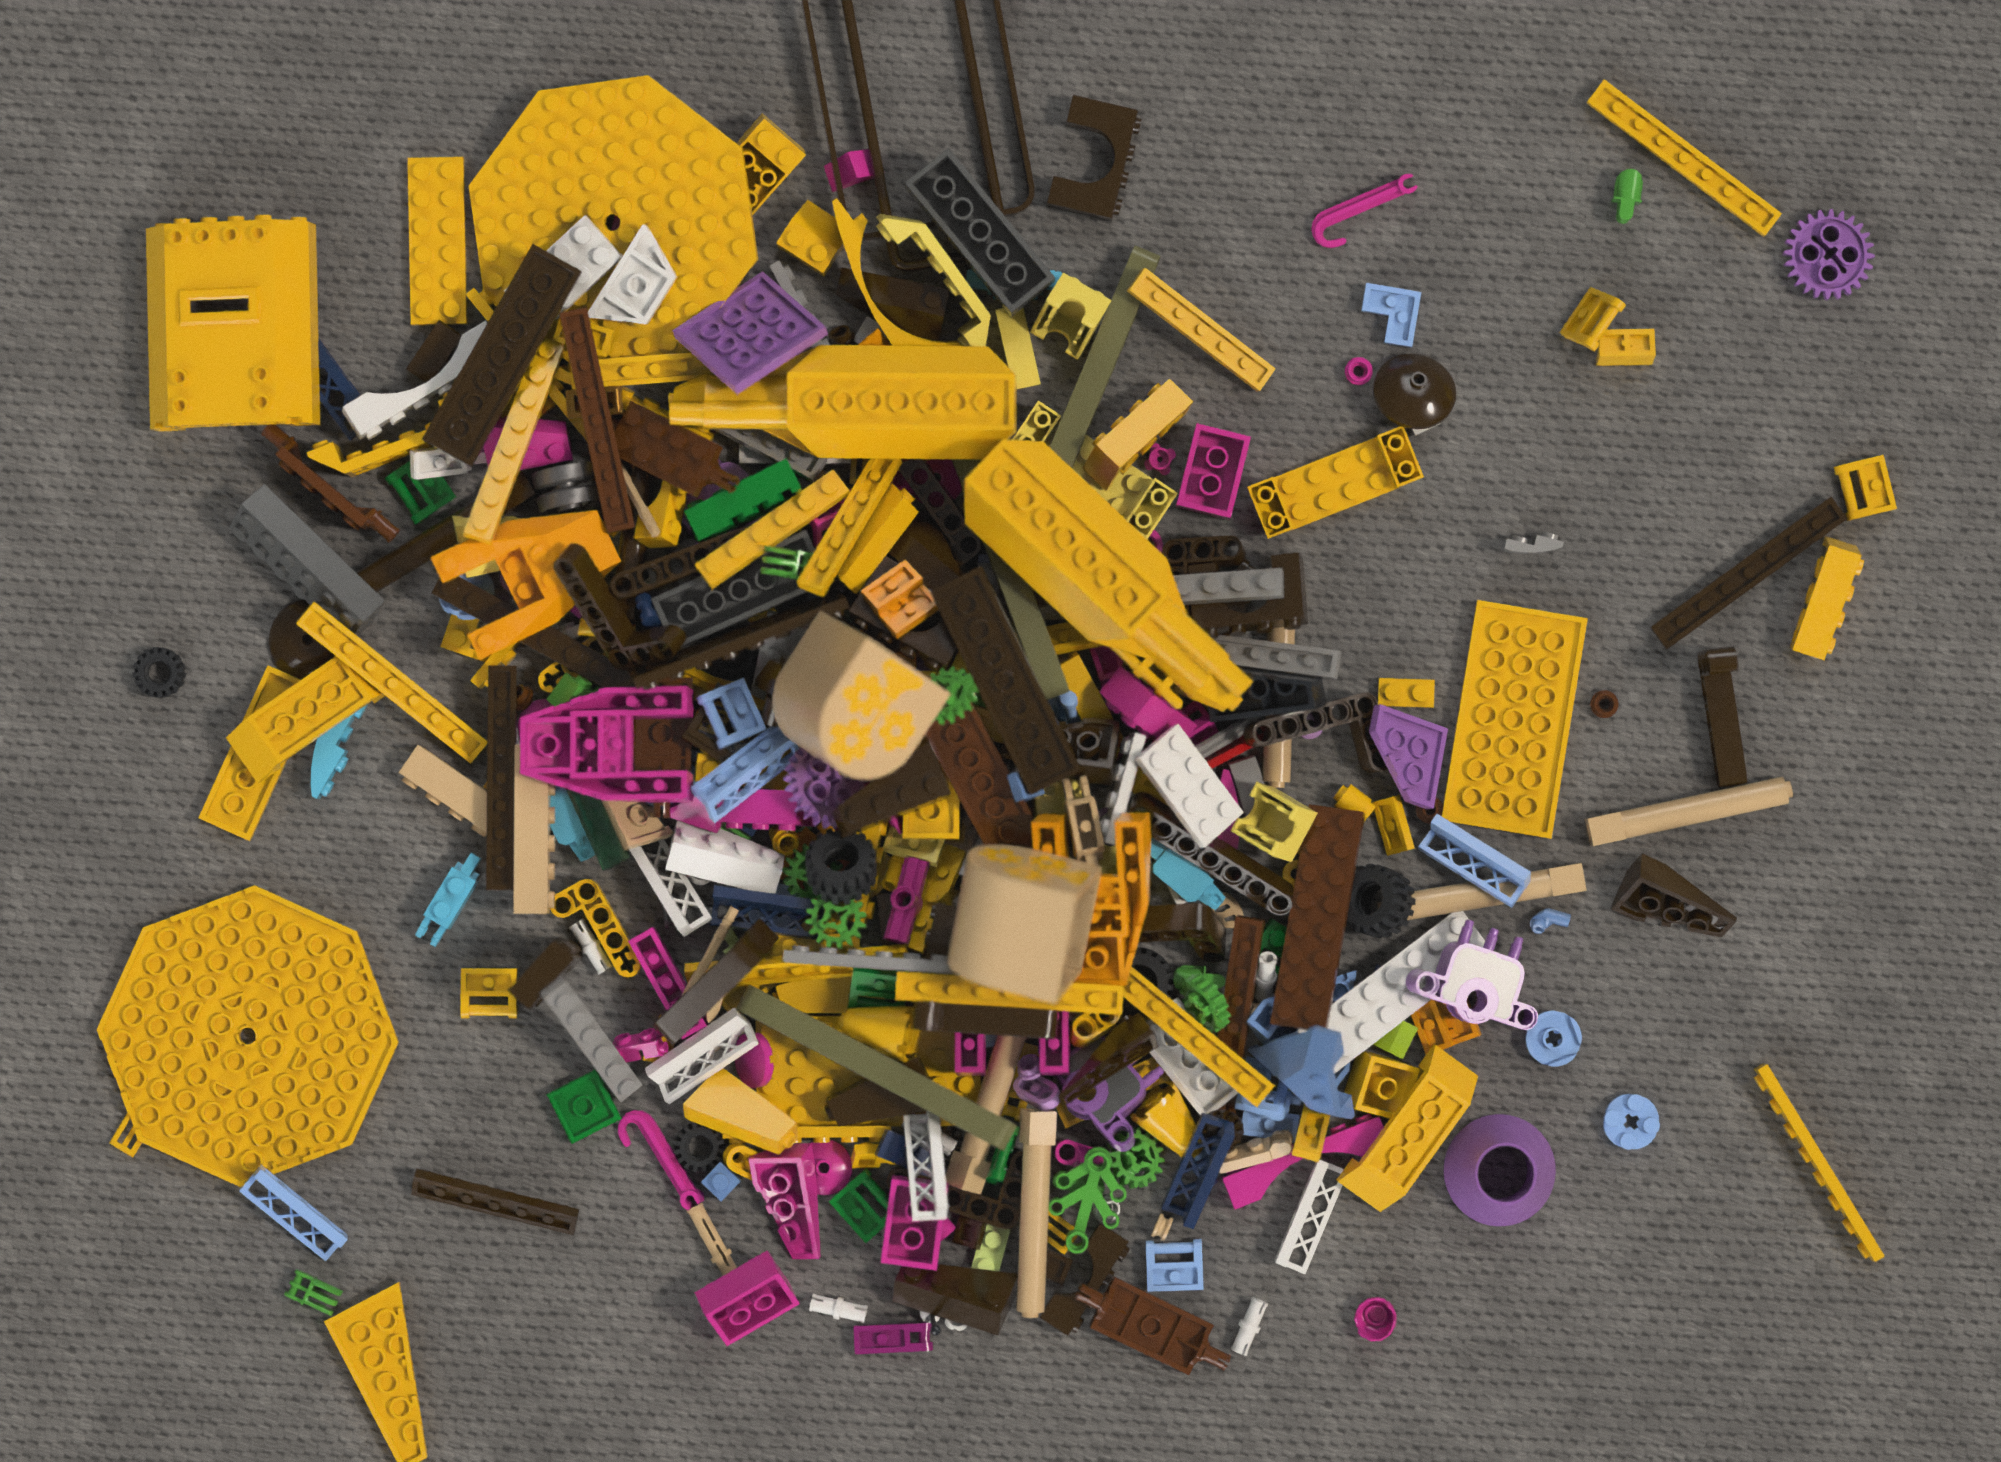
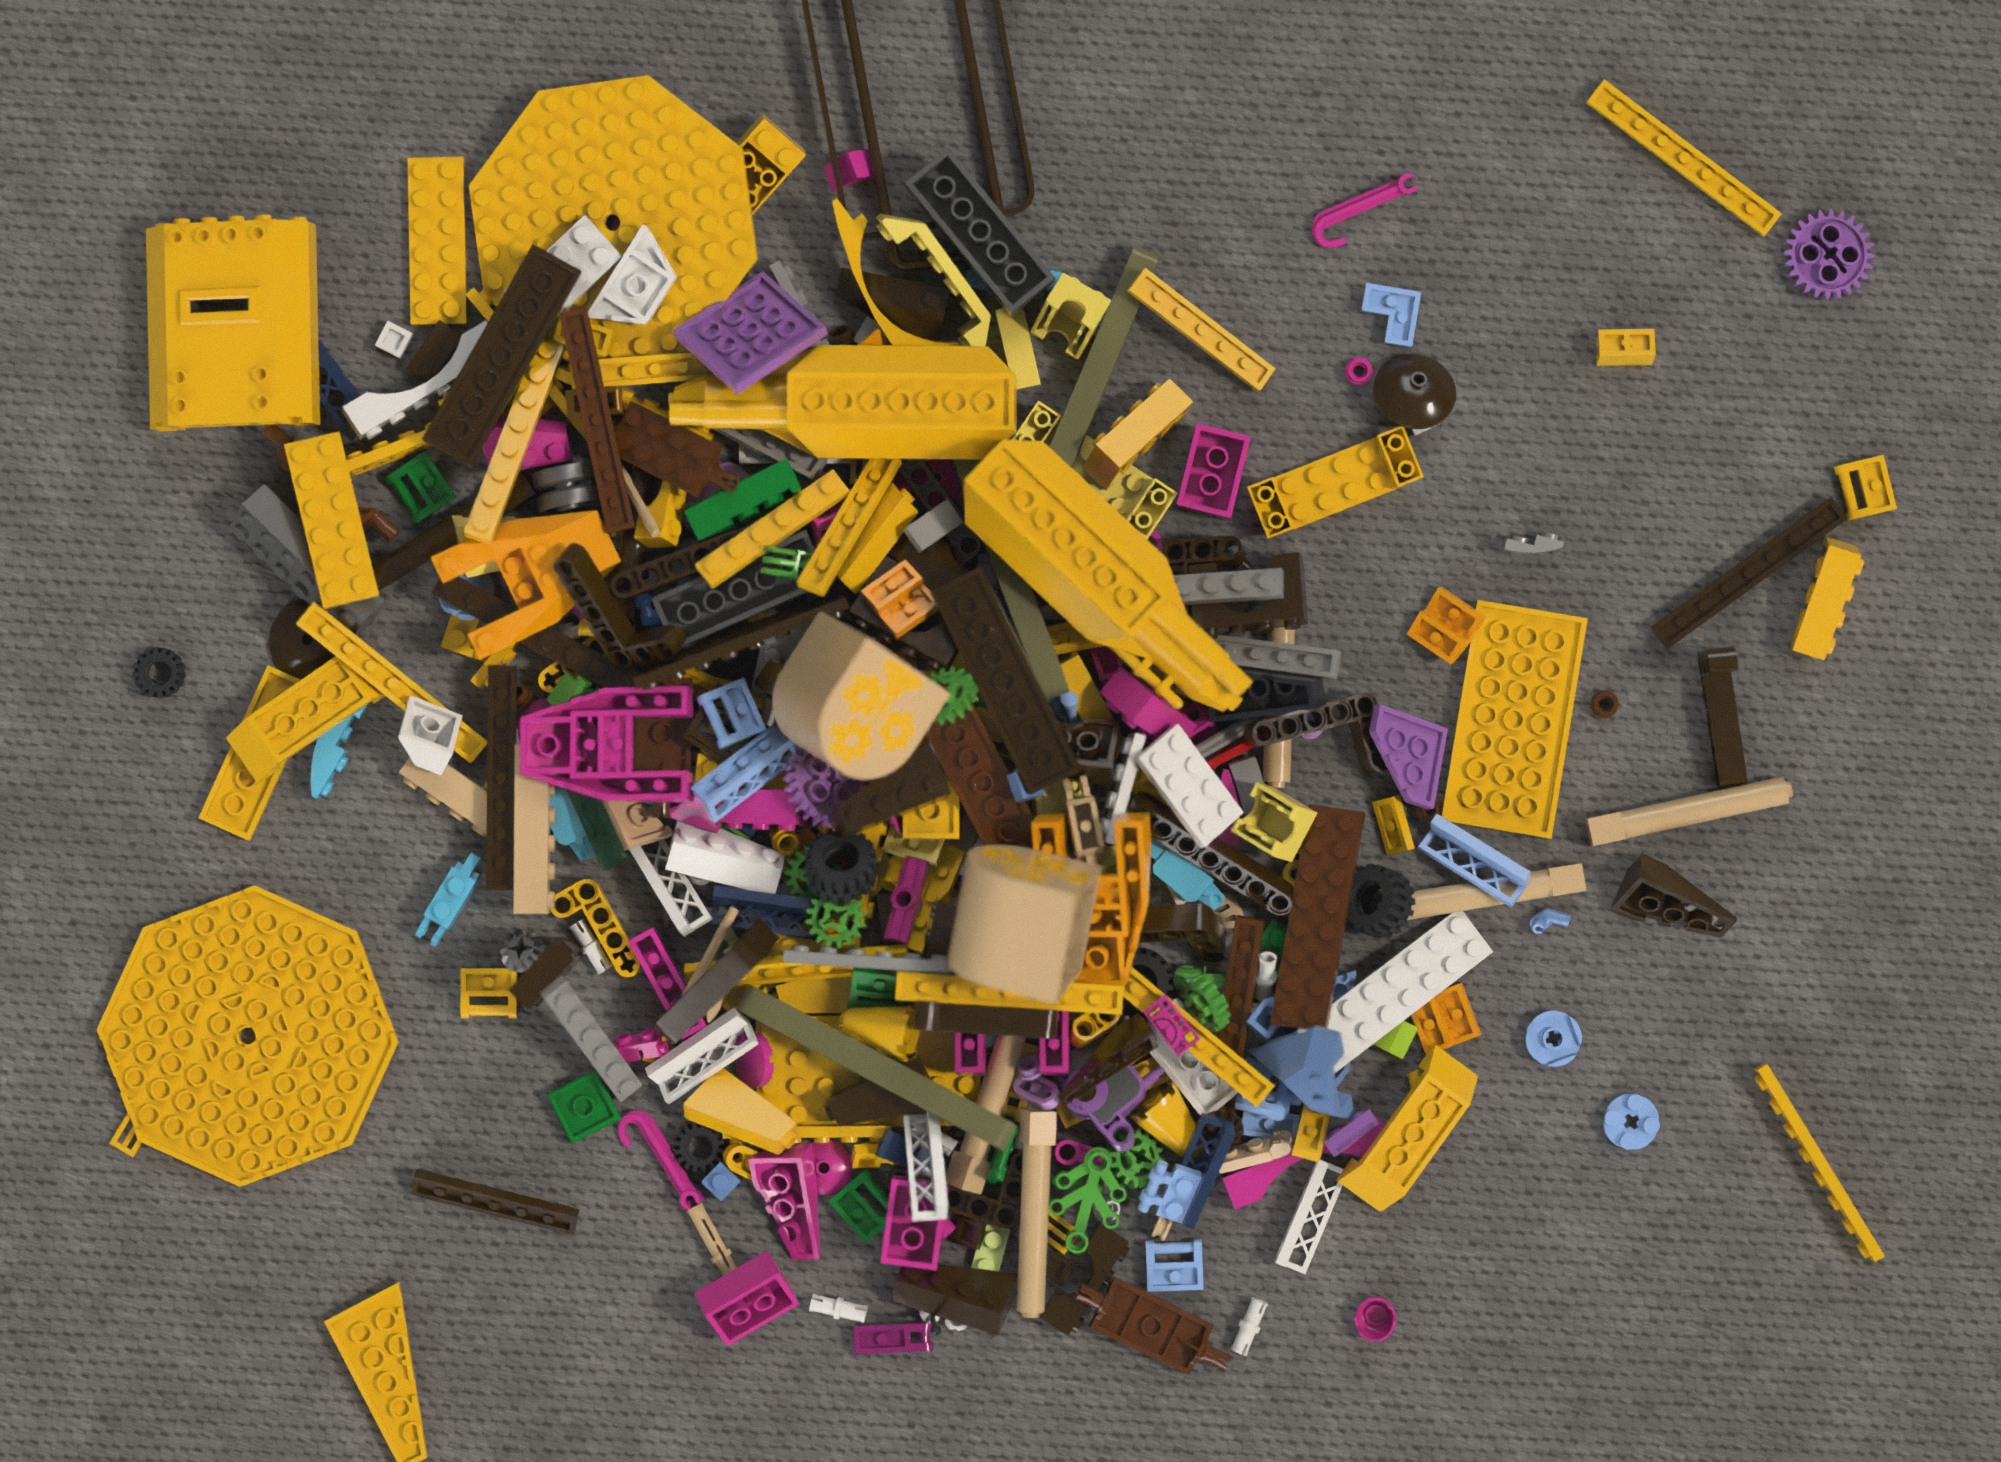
(301, 1208): light blue fence -> none
(312, 1292): bright green arm -> none
(331, 520): none -> yellow plate
(394, 339): none -> white plate
(429, 734): none -> white slope
(435, 463): white hinge -> none
(521, 963): none -> light grey gear
(812, 238): yellow slope -> none
(933, 525): none -> light grey slope
(1099, 197): dark brown arch -> none
(1152, 462): dark pink plate -> none
(1171, 1025): none -> dark pink tile
(1177, 1195): none -> light blue plate
(1353, 799): yellow brick -> none
(1360, 1125): none -> medium lavender plate
(1379, 1083): yellow slope -> none
(1406, 692): yellow plate -> none
(1446, 625): none -> light orange slope
(1464, 1159): medium lavender cone -> none
(1478, 969): piece -> none
(1586, 315): yellow plate -> none
(1627, 194): bright green arm -> none

